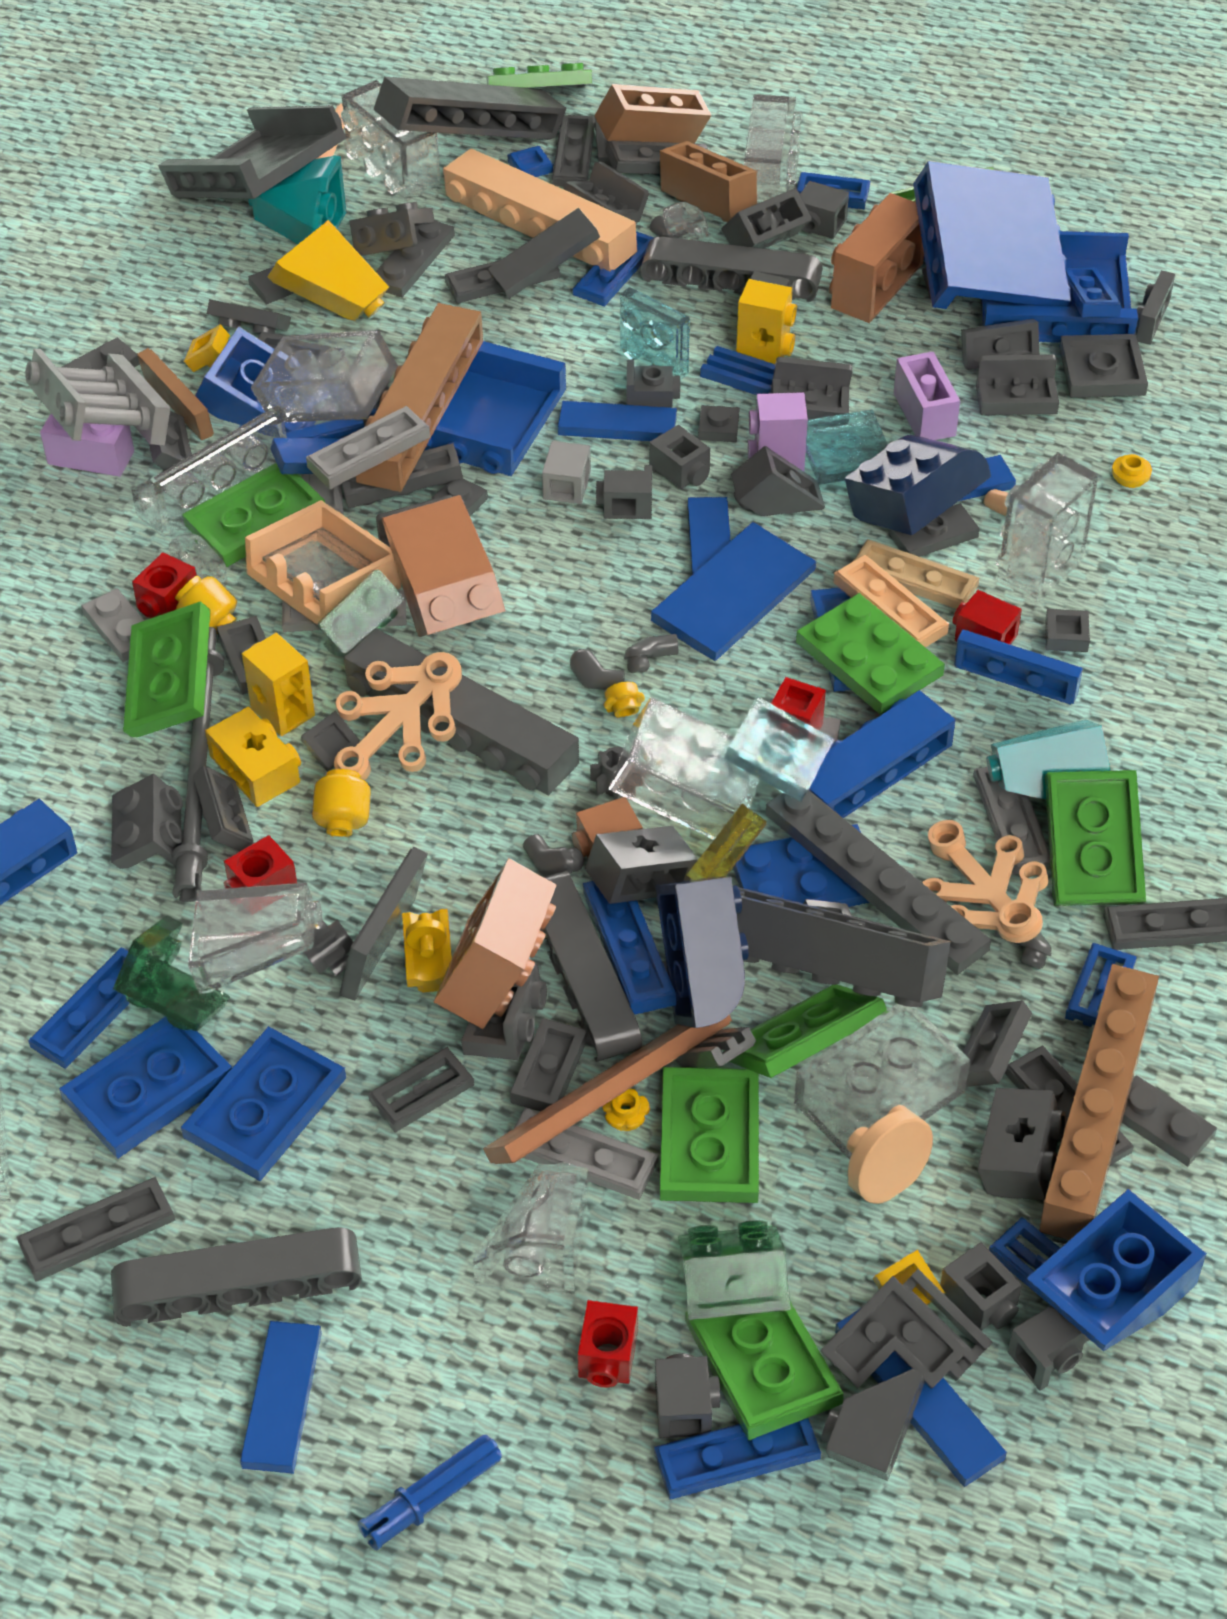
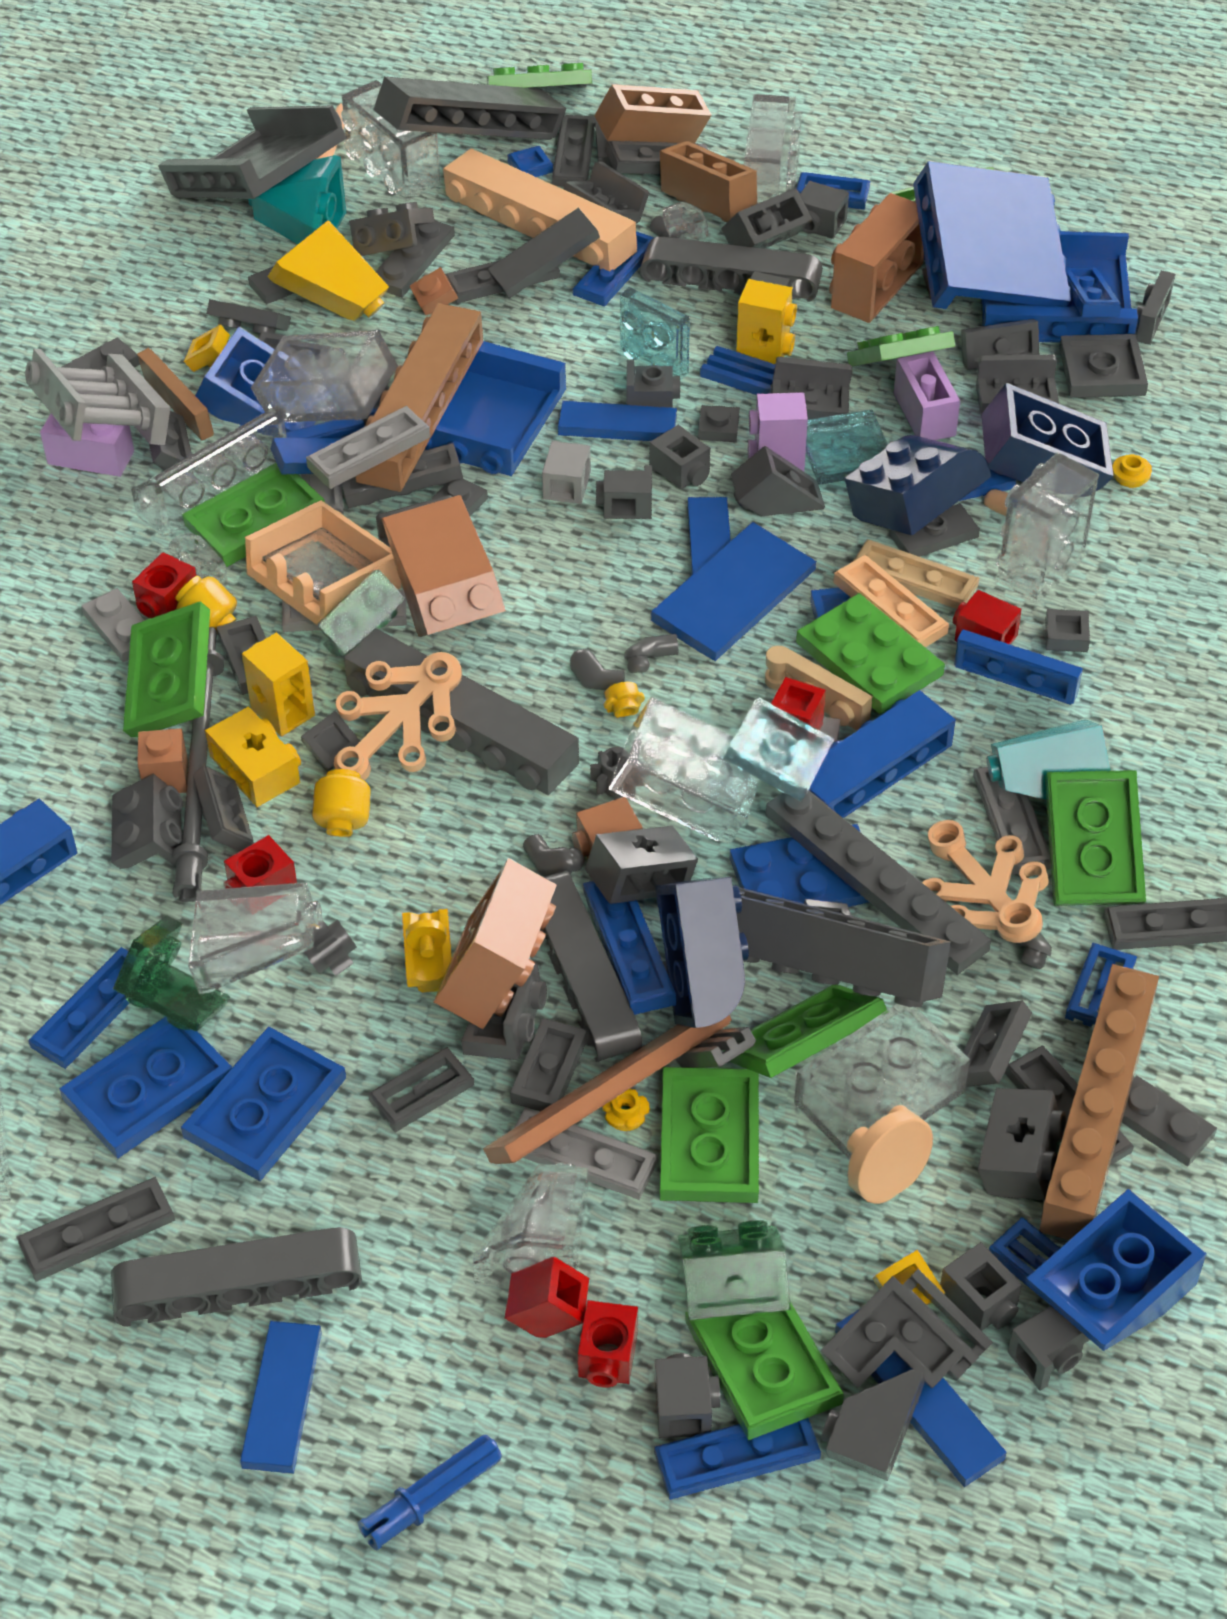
(165, 756): none -> nougat brick
(383, 923): dark grey tile -> none
(433, 290): none -> nougat plate
(547, 1298): none -> red brick
(729, 845): clear yellow tile -> none
(841, 699): none -> tan plate
(900, 345): none -> bright green plate
(1030, 429): none -> dark blue brick

